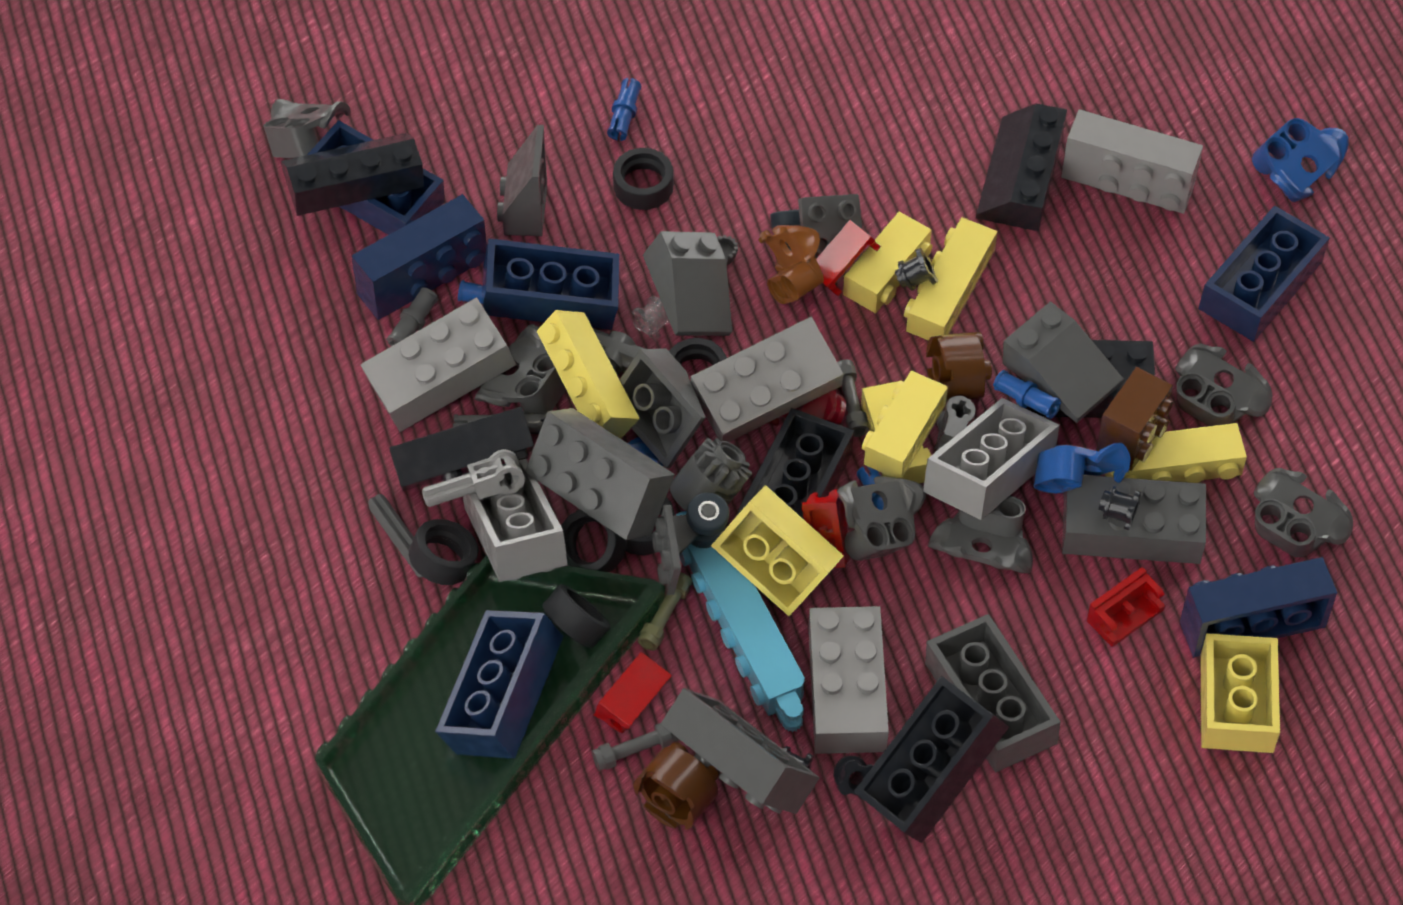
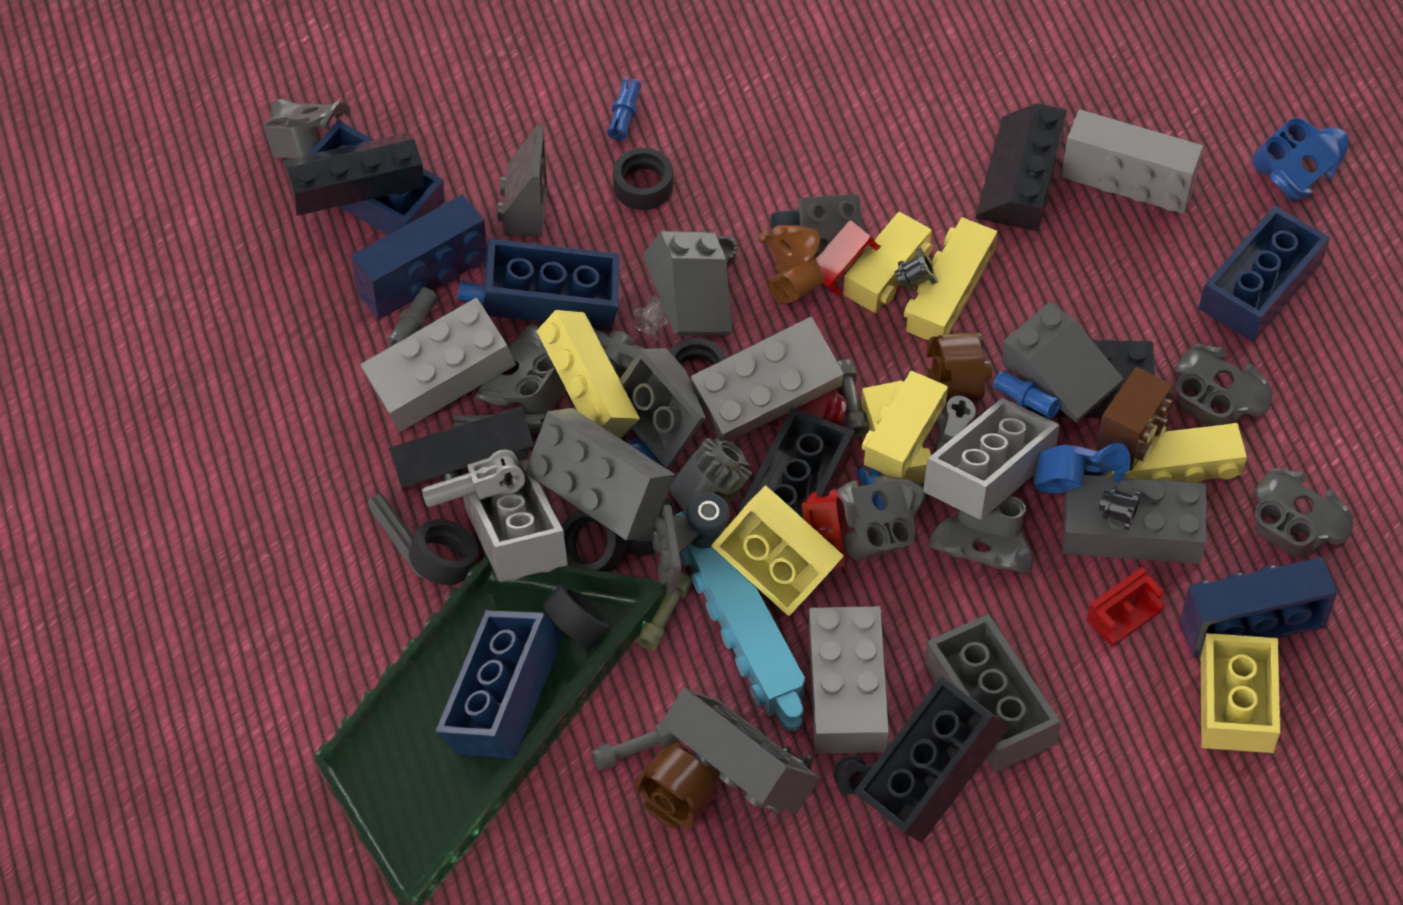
(632, 693): red hinge -> none

